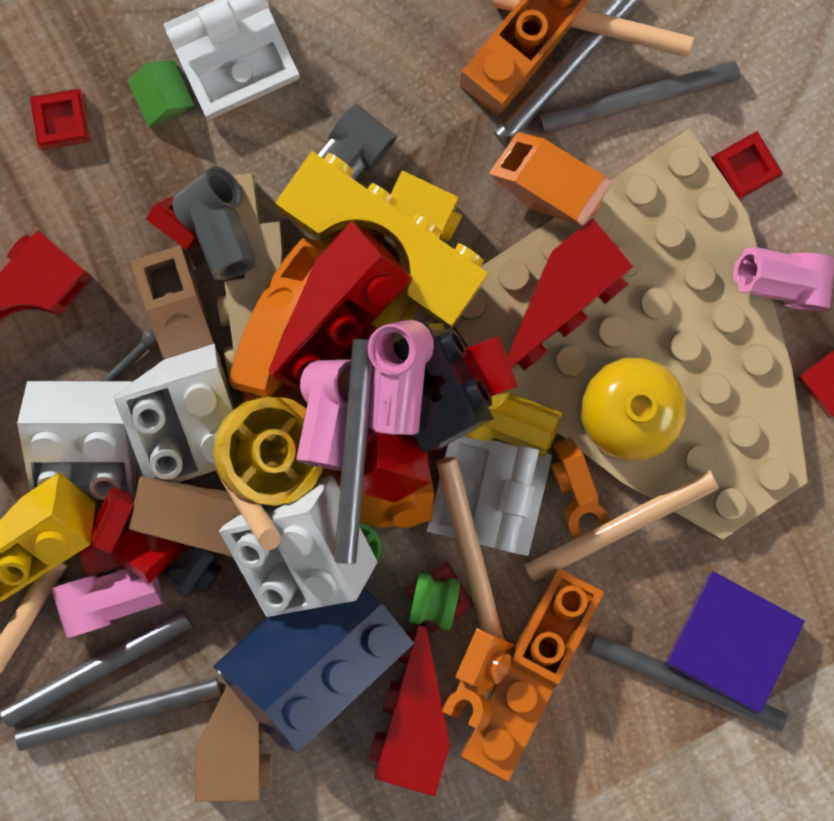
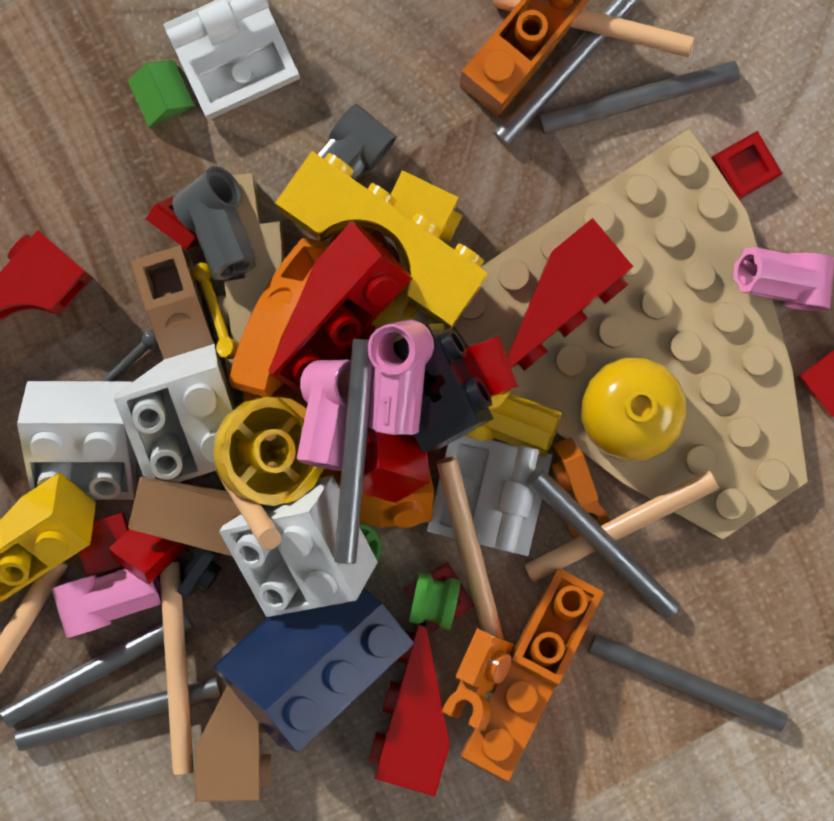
(60, 119): red tile -> none
(111, 519): red tile -> none
(176, 670): none -> light nougat bar
(226, 346): none -> yellow hinge
(550, 179): orange slope -> none
(602, 542): none -> flat silver bar
(734, 643): dark purple tile -> none

